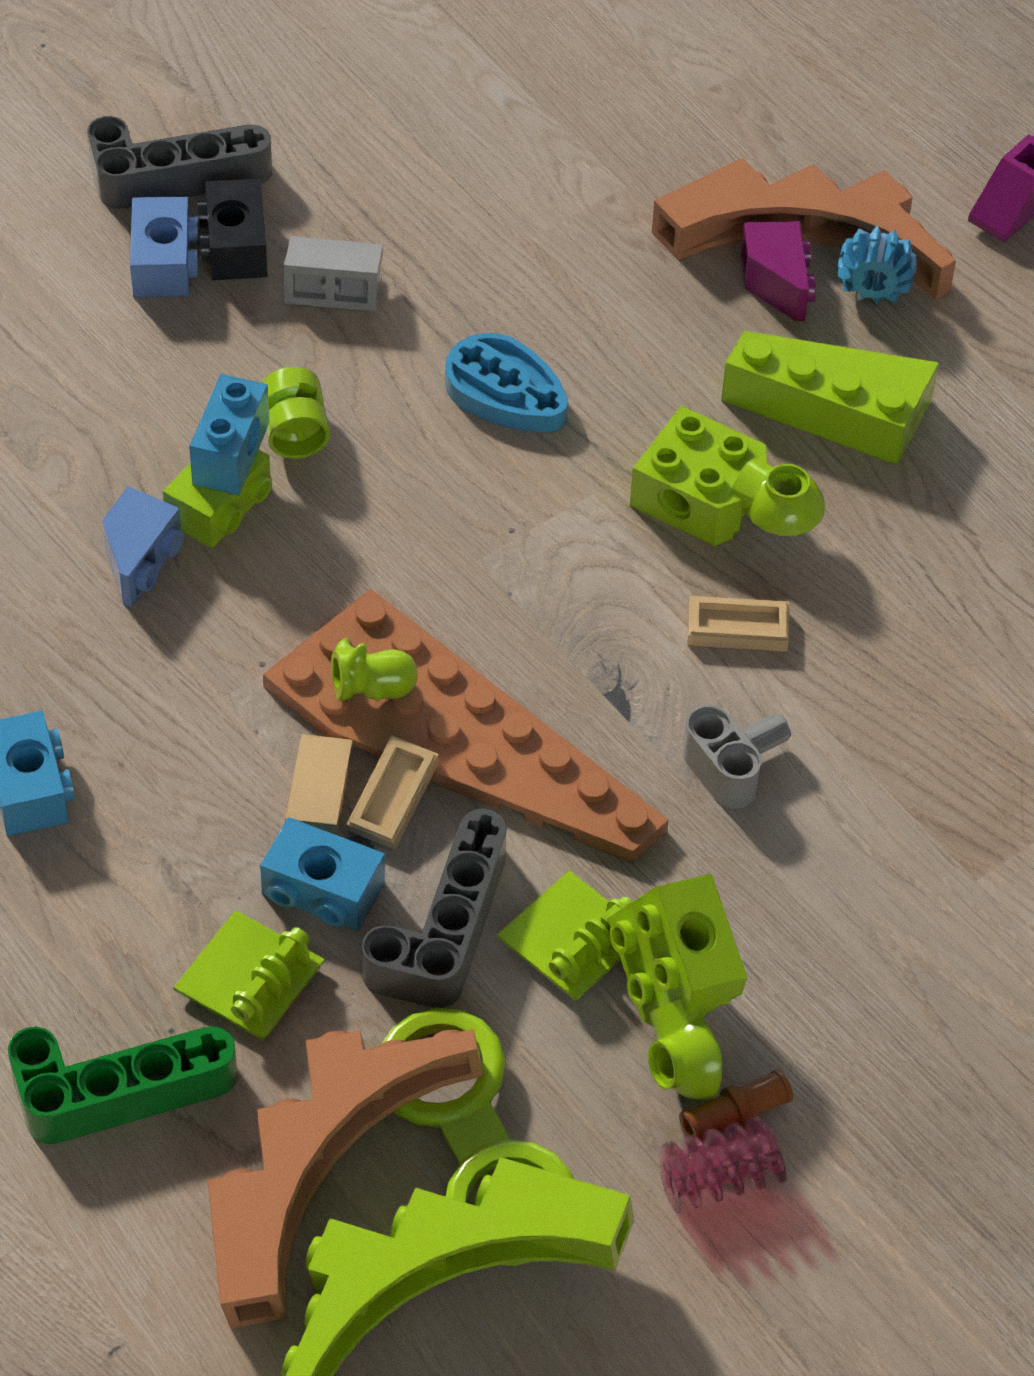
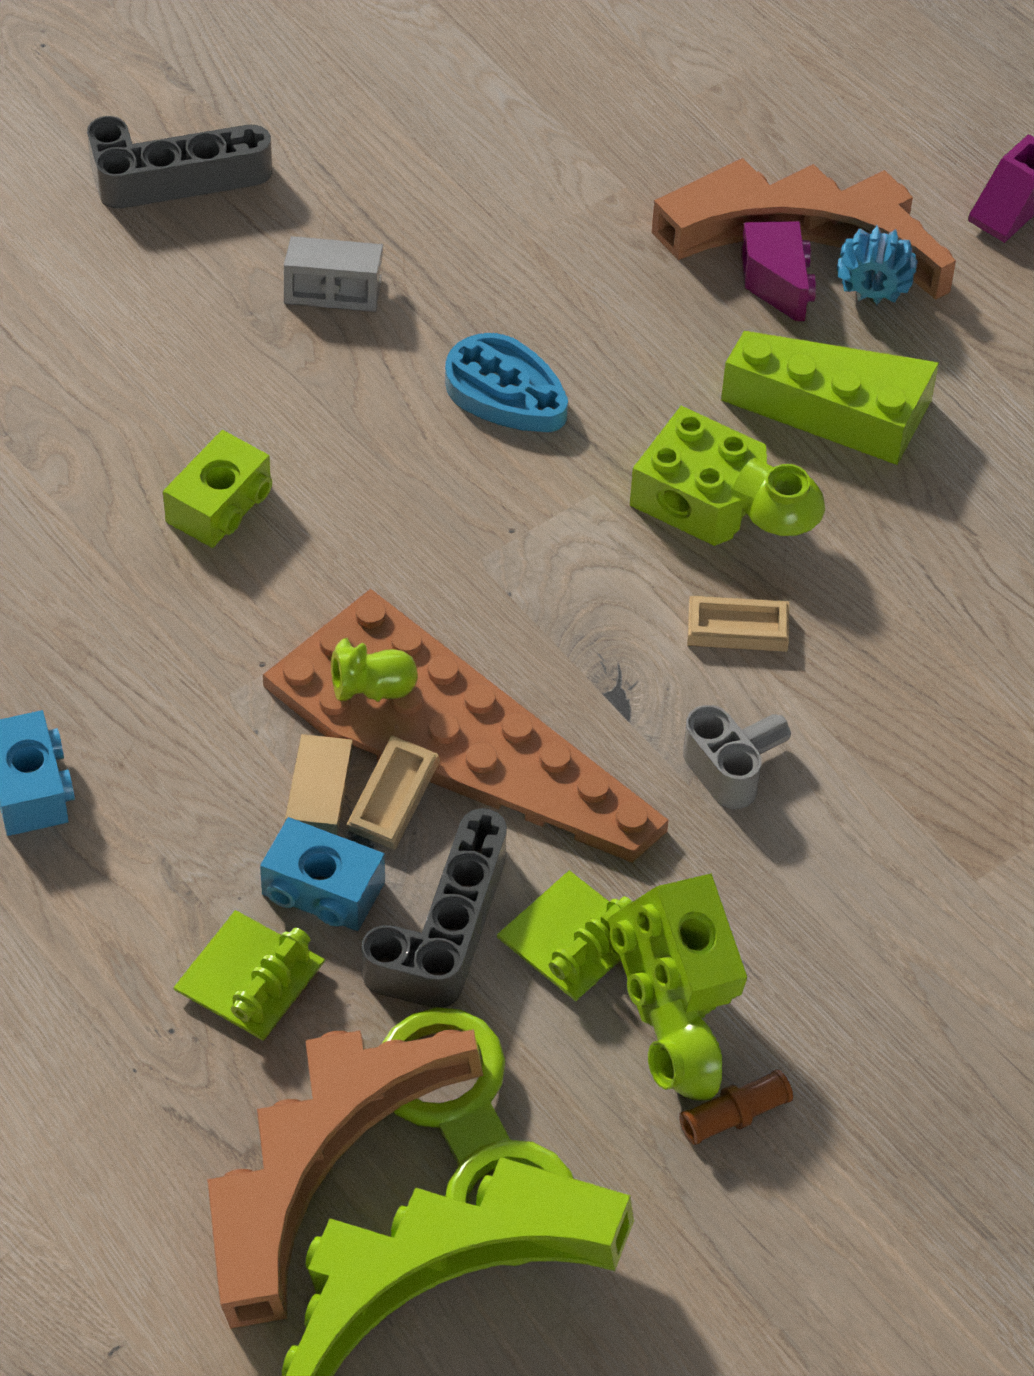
(139, 540): medium blue slope -> none
(161, 247): medium blue brick -> none
(205, 1052): green beam -> none
(229, 434): dark azure brick -> none
(235, 229): black brick -> none
(296, 413): lime wheel -> none
(720, 1161): clear pink piece -> none

